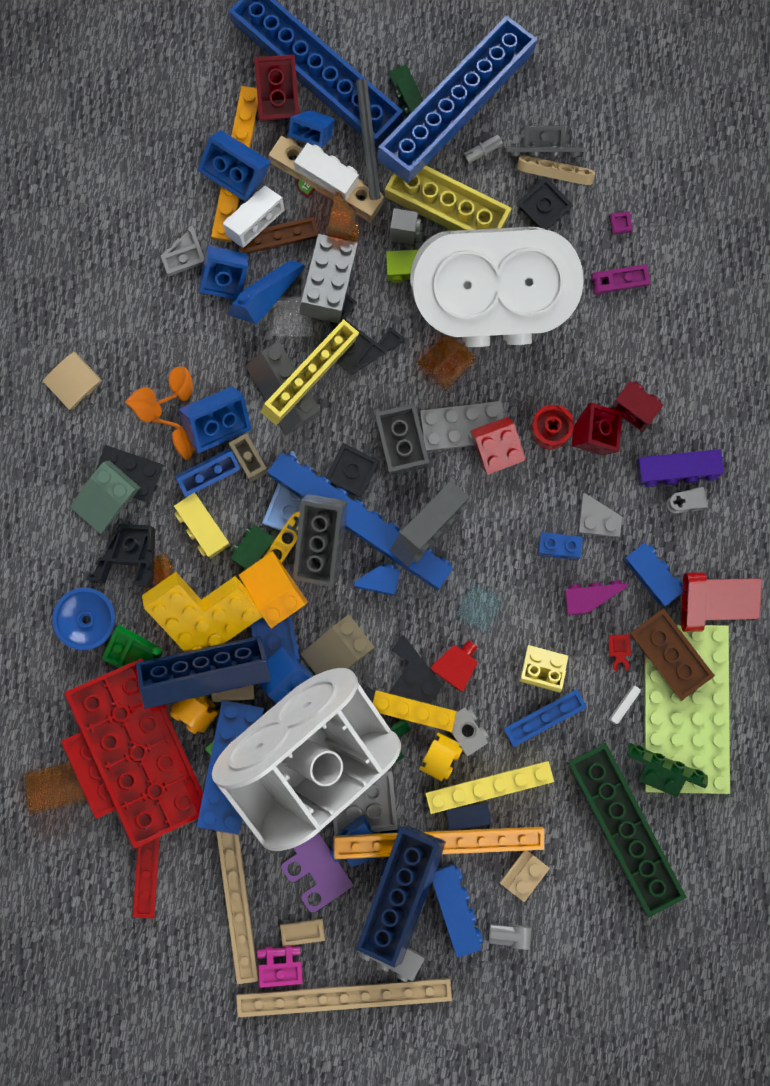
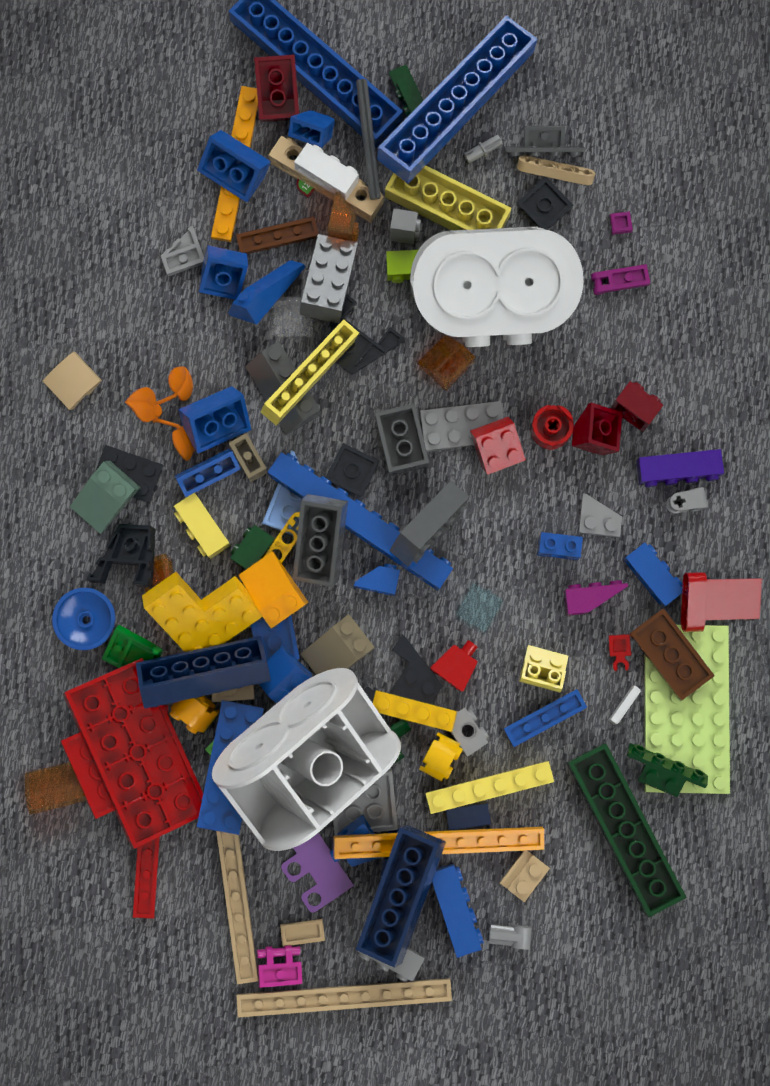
(253, 216): white brick -> none

